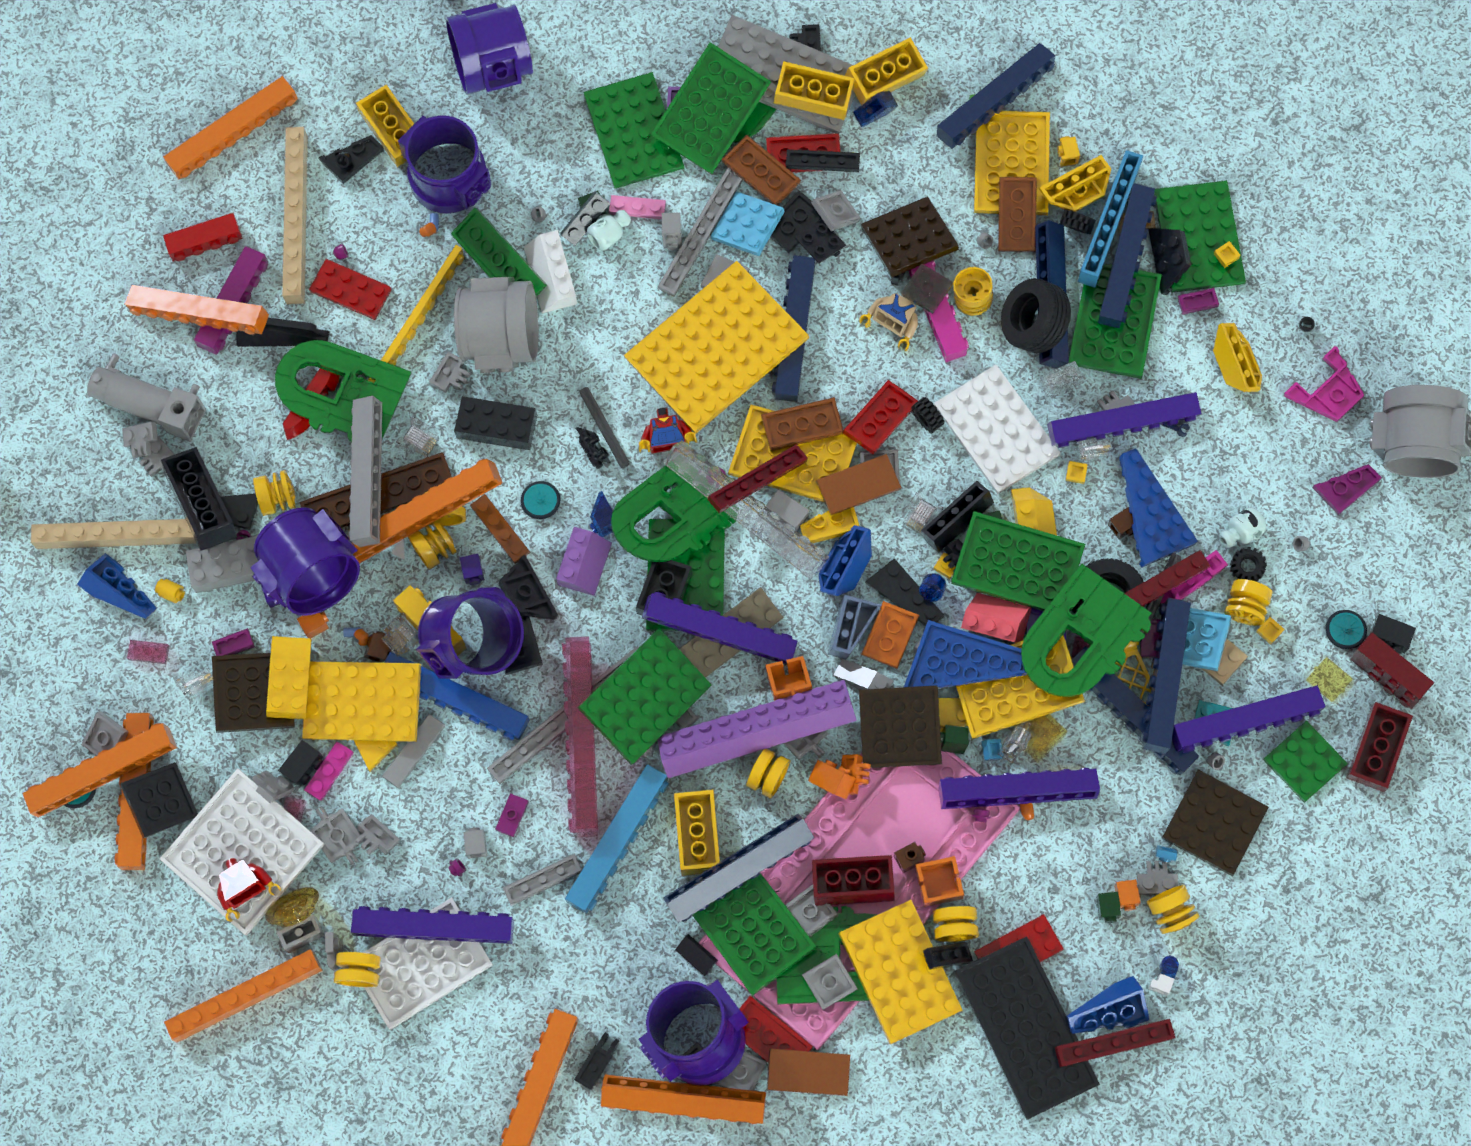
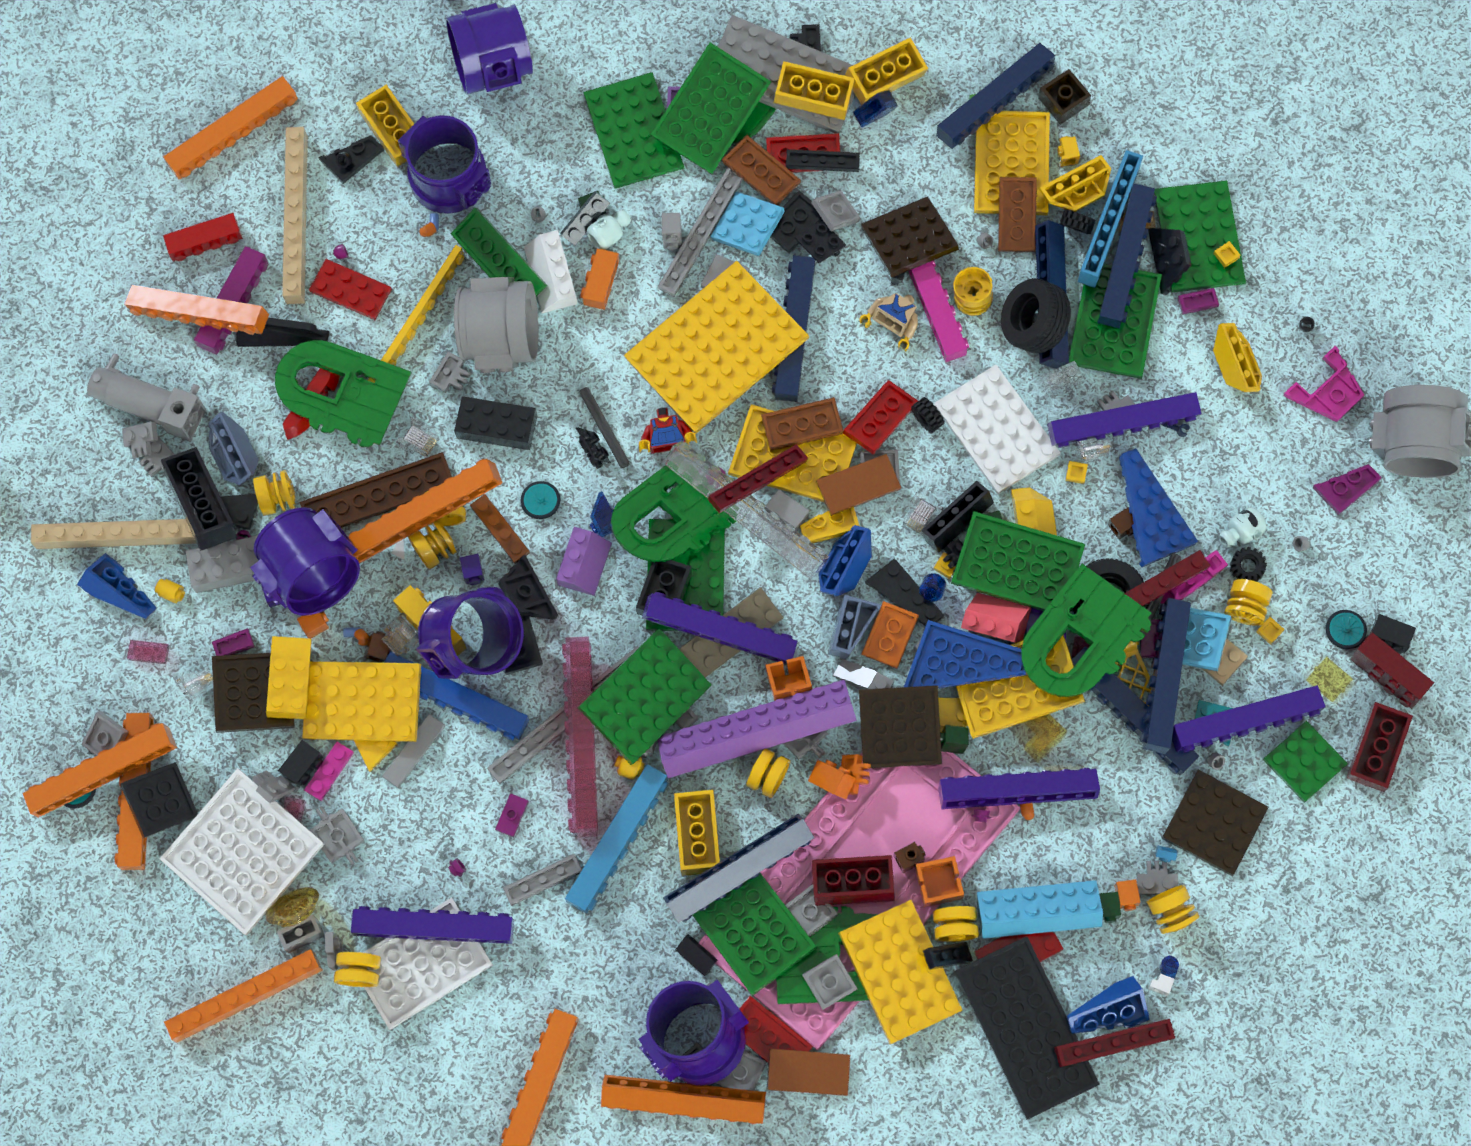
(231, 449): none -> sand blue wedge
(240, 884): red torso -> none
(366, 471): light grey brick -> none
(376, 836): light grey hinge -> none
(475, 843): light grey brick -> none
(596, 1063): black hinge -> none
(600, 278): none -> orange brick
(629, 771): none -> yellow head
(637, 206): bright pink plate -> none
(927, 288): clear smoke plate -> none
(991, 749): dark azure plate -> none
(1015, 742): clear piece -> none
(1039, 909): none -> medium azure brick
(1064, 96): none -> dark brown brick

